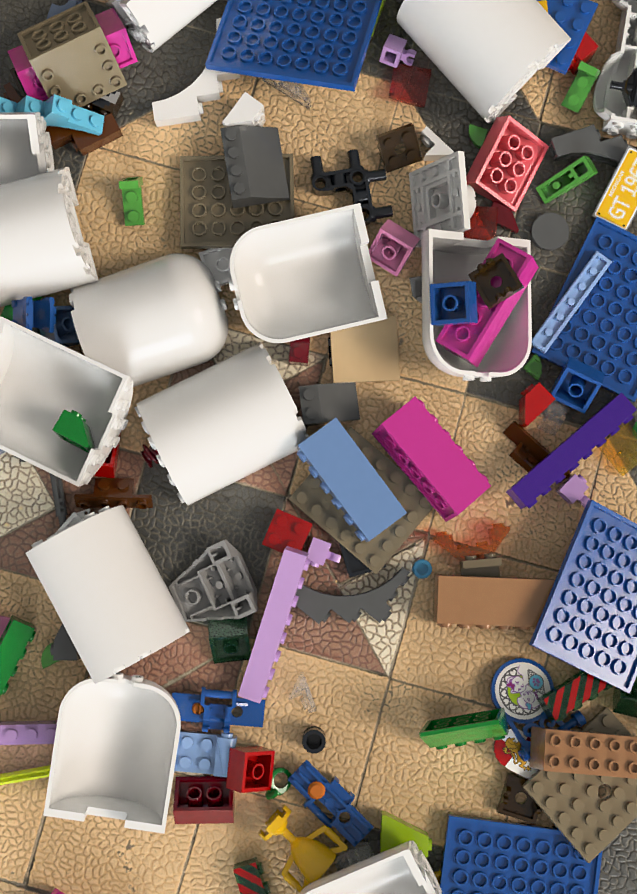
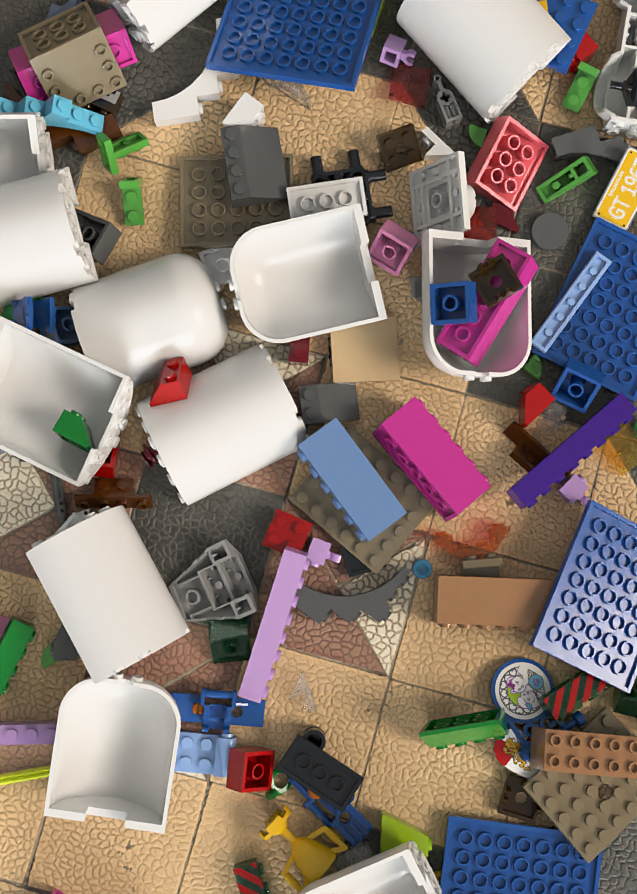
(99, 234): none -> dark grey slope
(118, 149): none -> bright green bracket
(172, 382): none -> red slope
(203, 800): dark red slope -> none
(320, 772): none -> black tile
(326, 196): none -> white plate
(448, 111): none -> light grey piece

